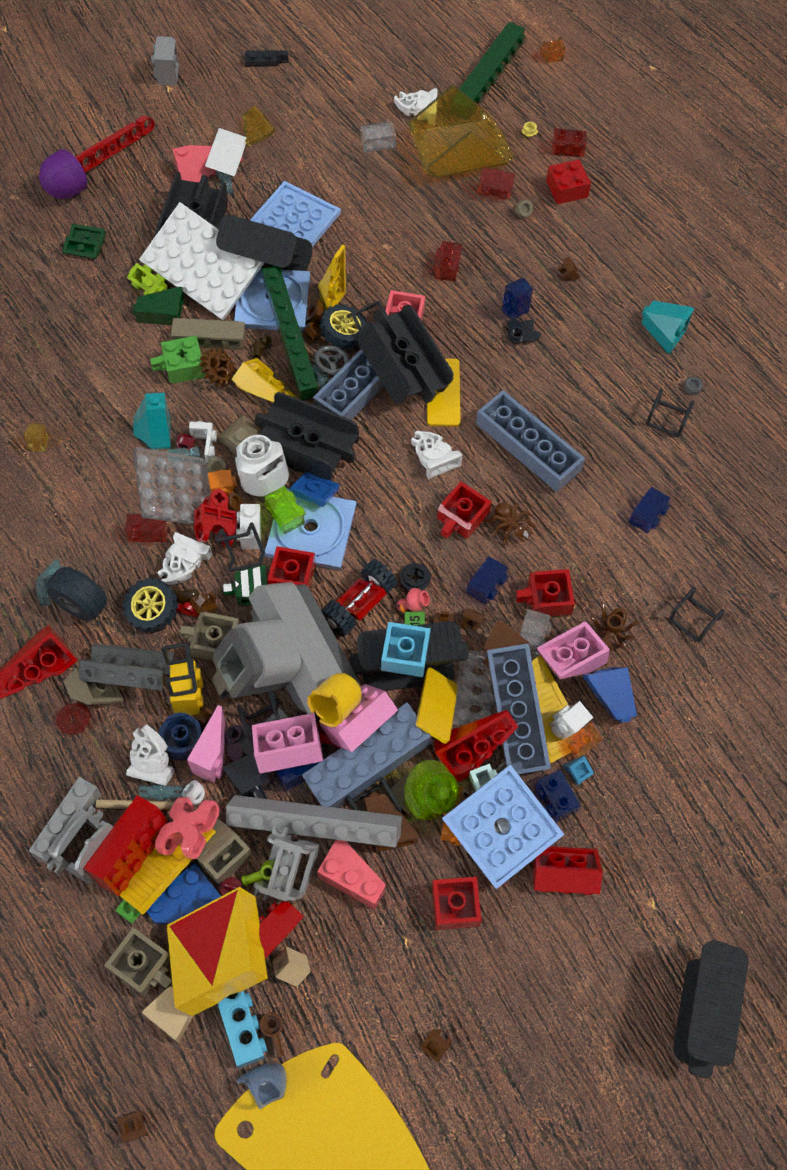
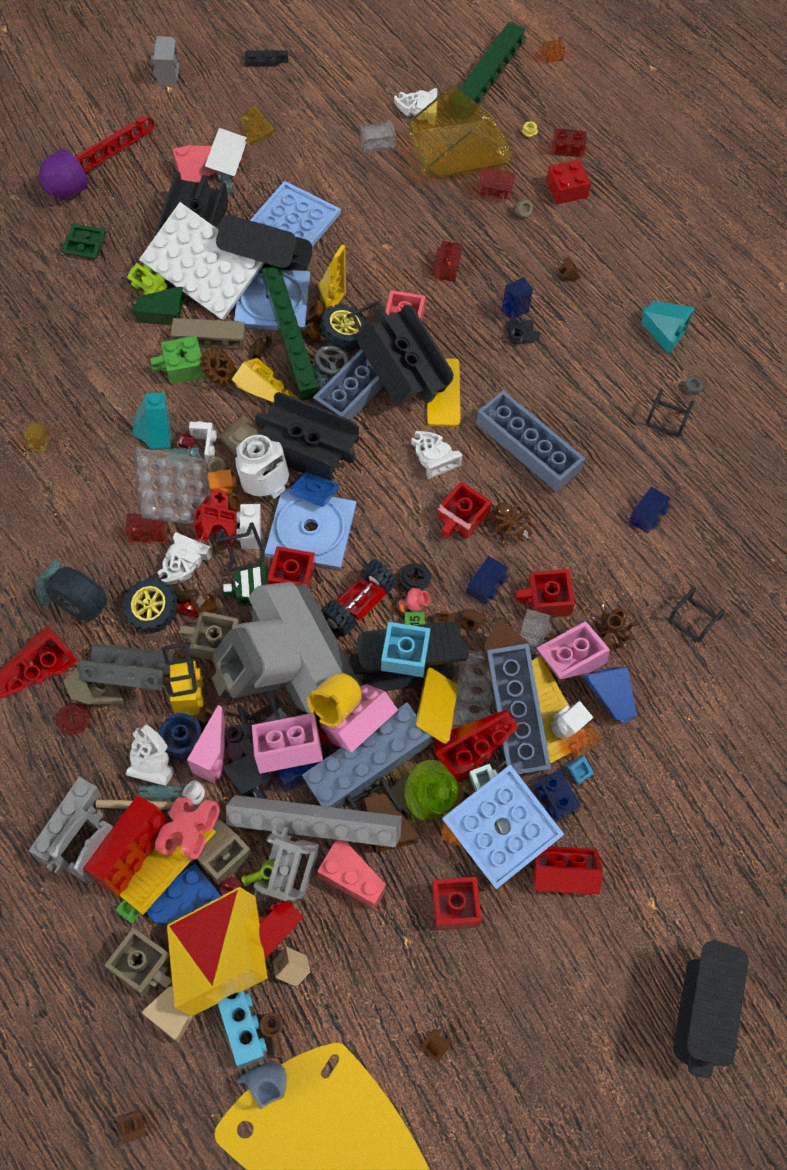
(285, 509): clear neon green brick -> none

